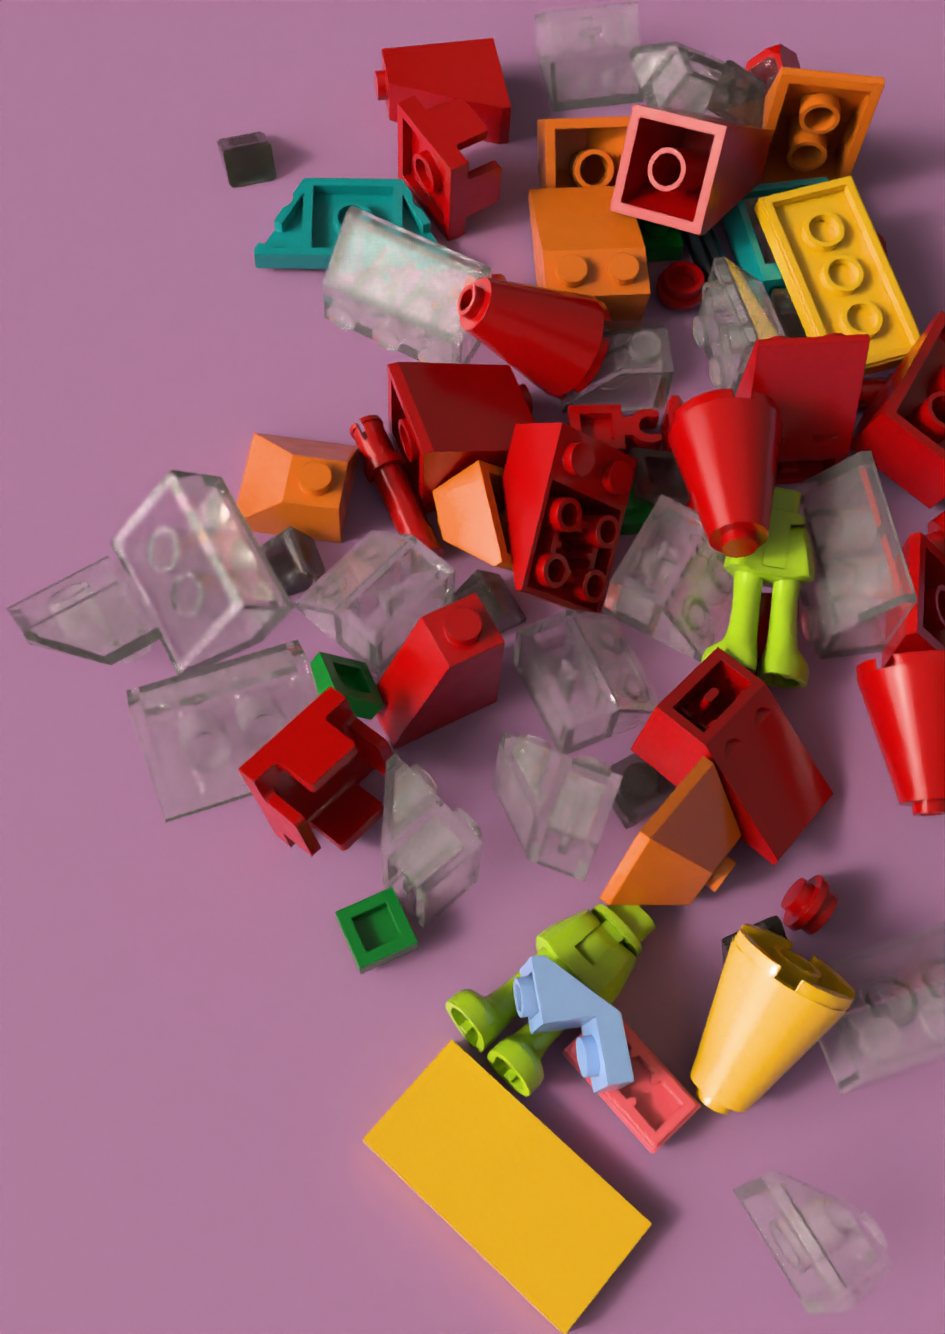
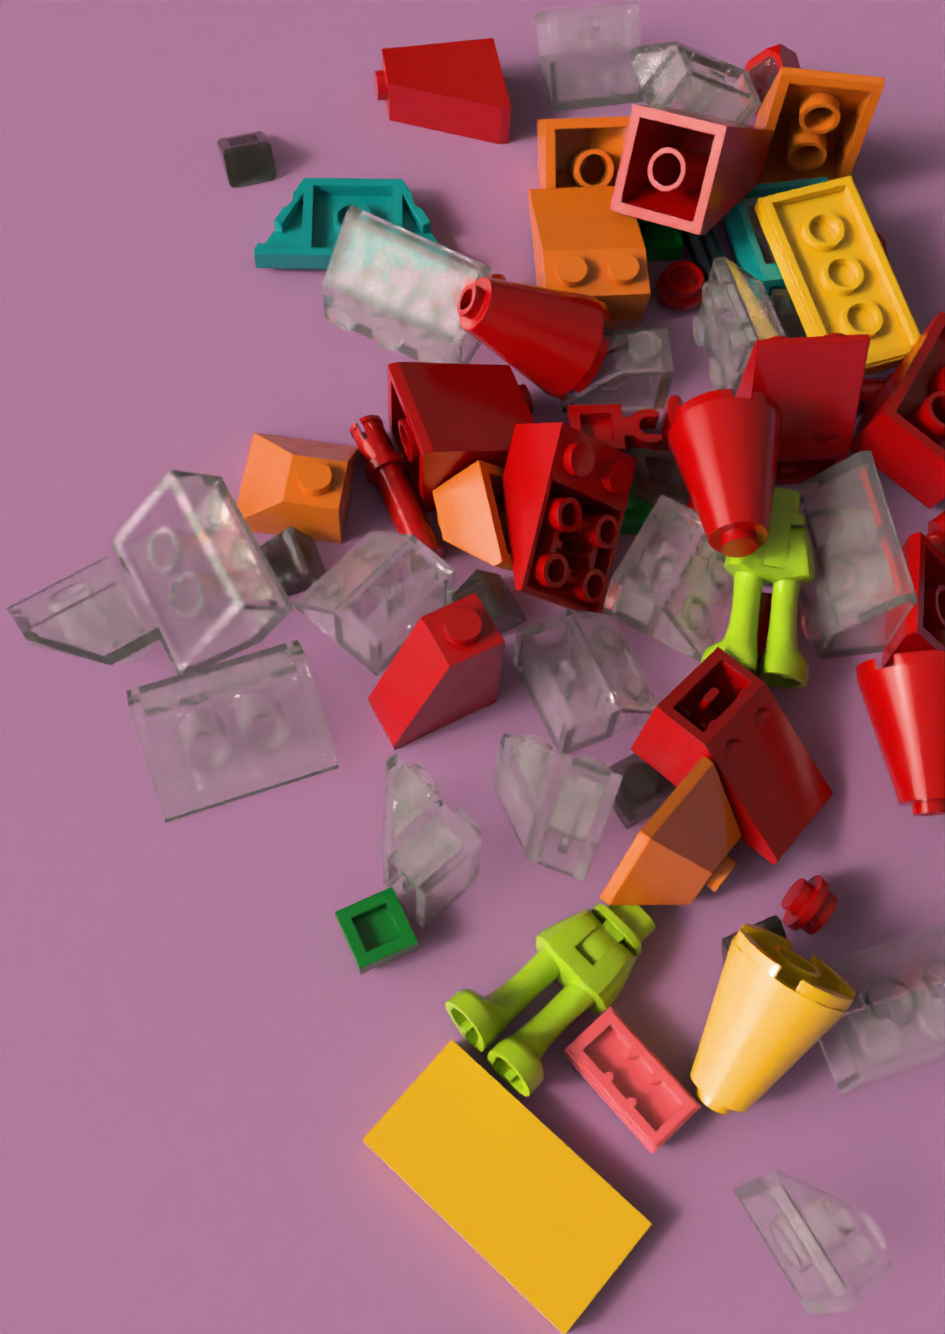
(313, 775): red panel -> none
(351, 680): green plate -> none
(437, 169): red panel -> none
(560, 1002): light blue slope -> none
(738, 96): clear smoke slope -> none

